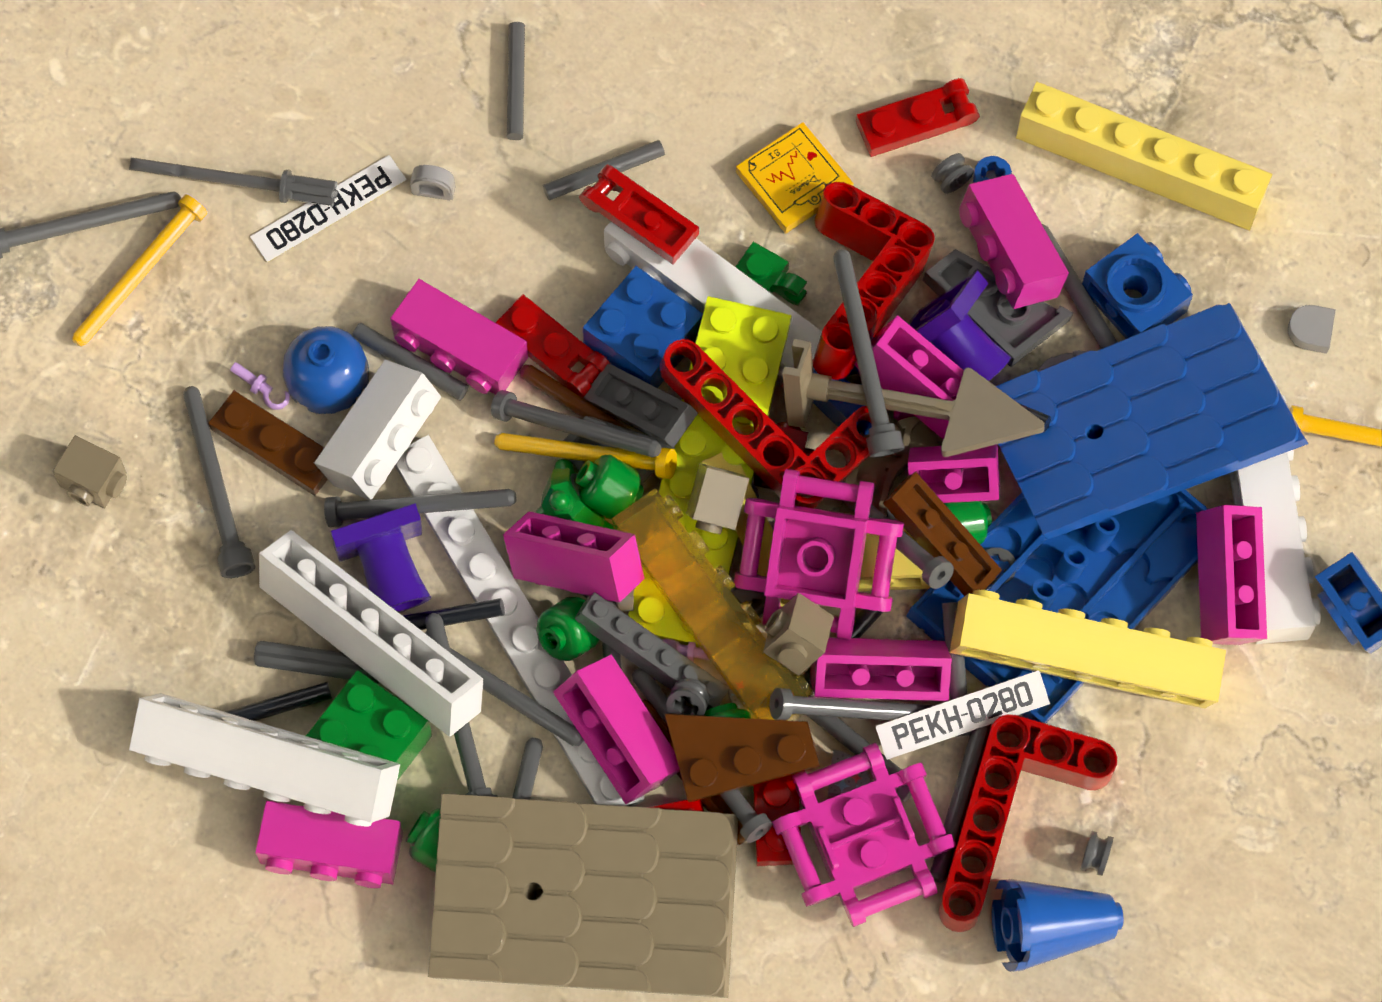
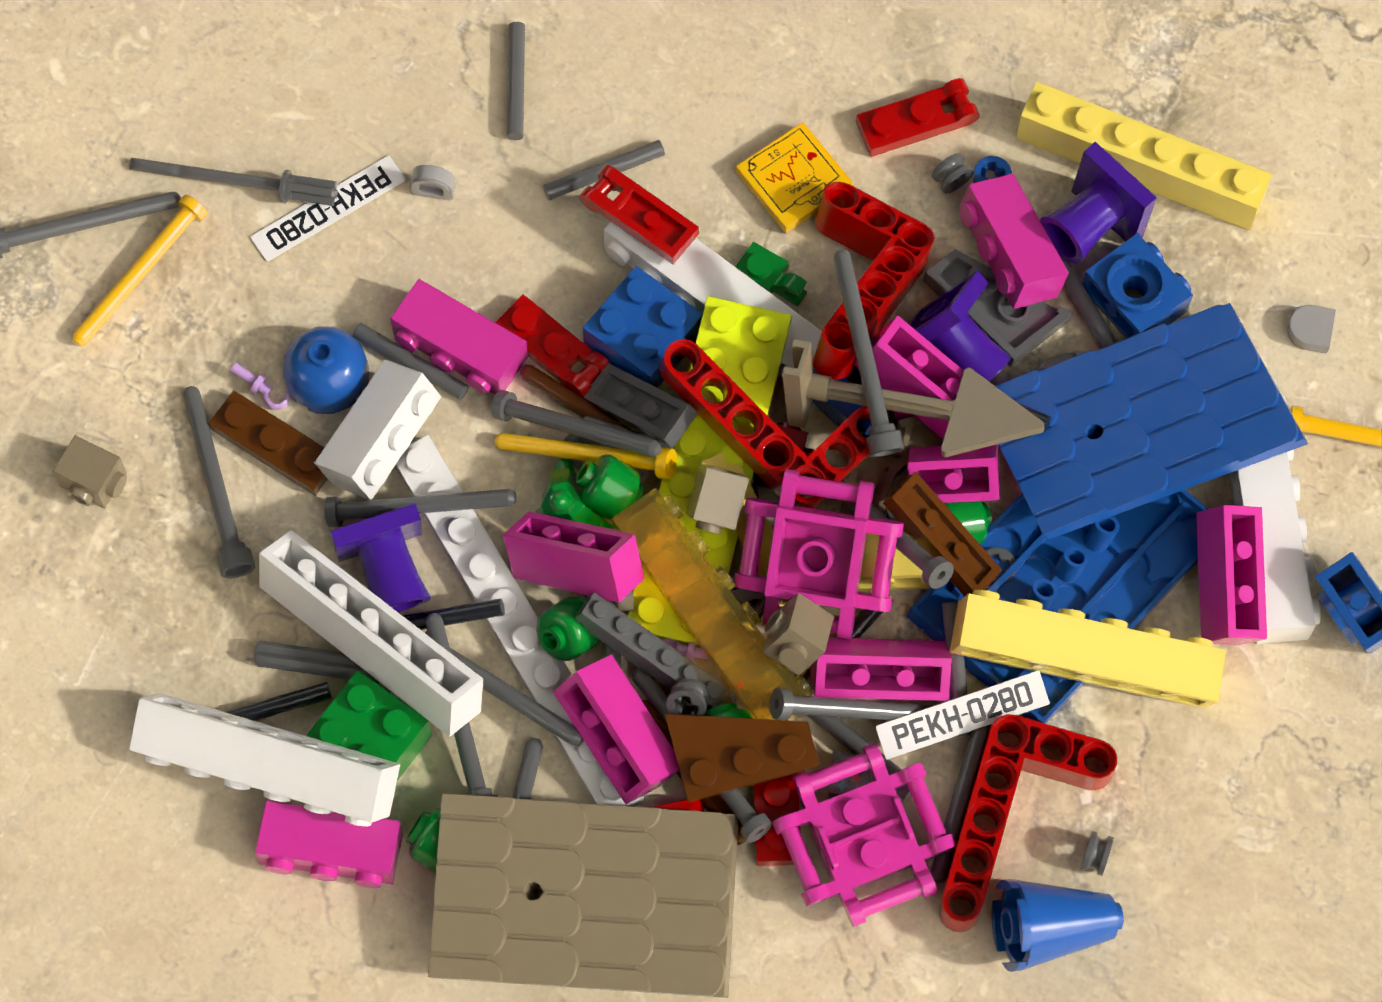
(1103, 200): none -> dark purple plant

